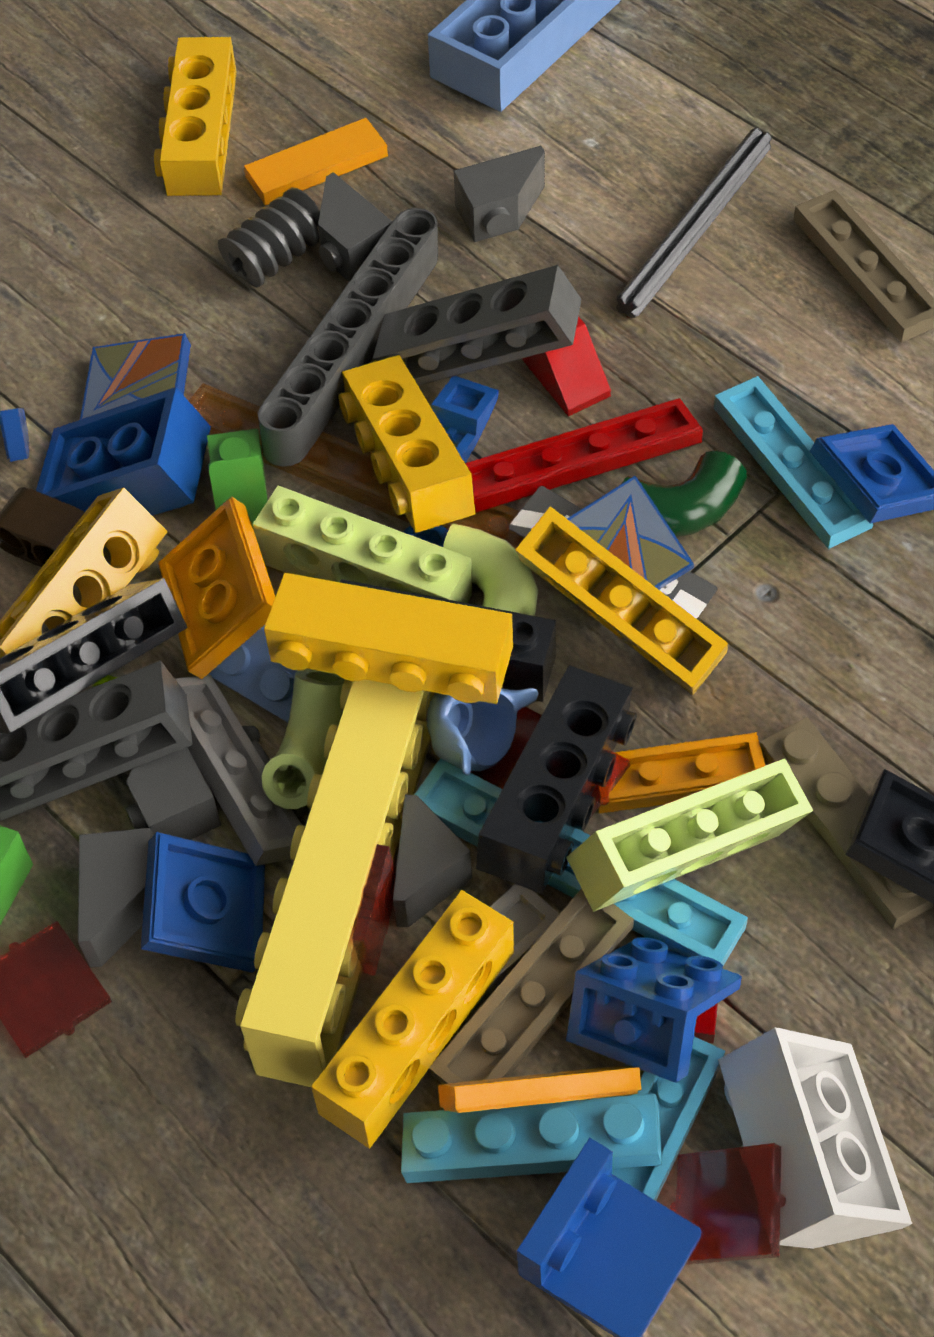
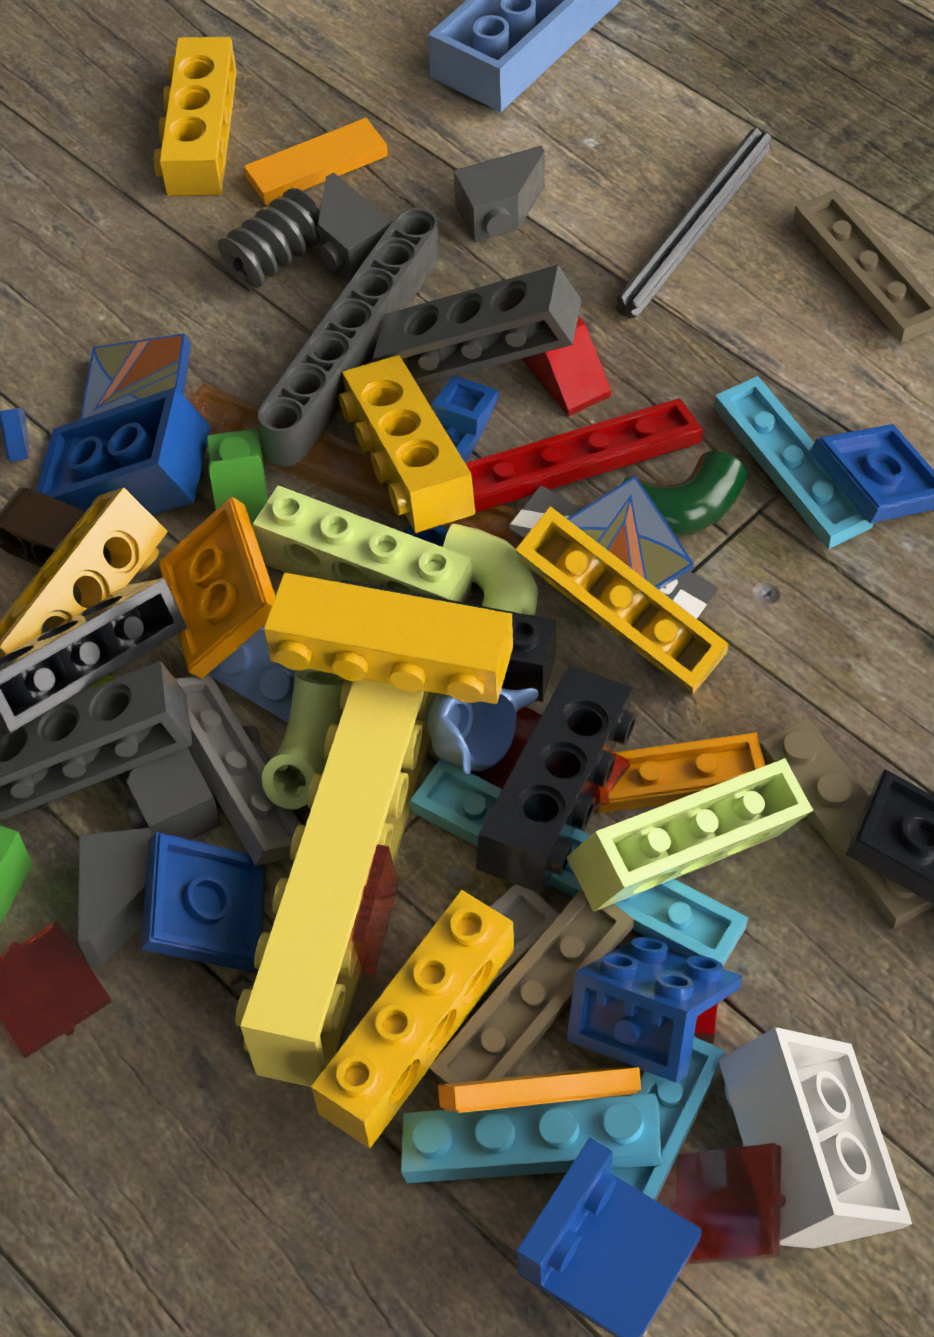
(429, 863): dark grey slope -> none

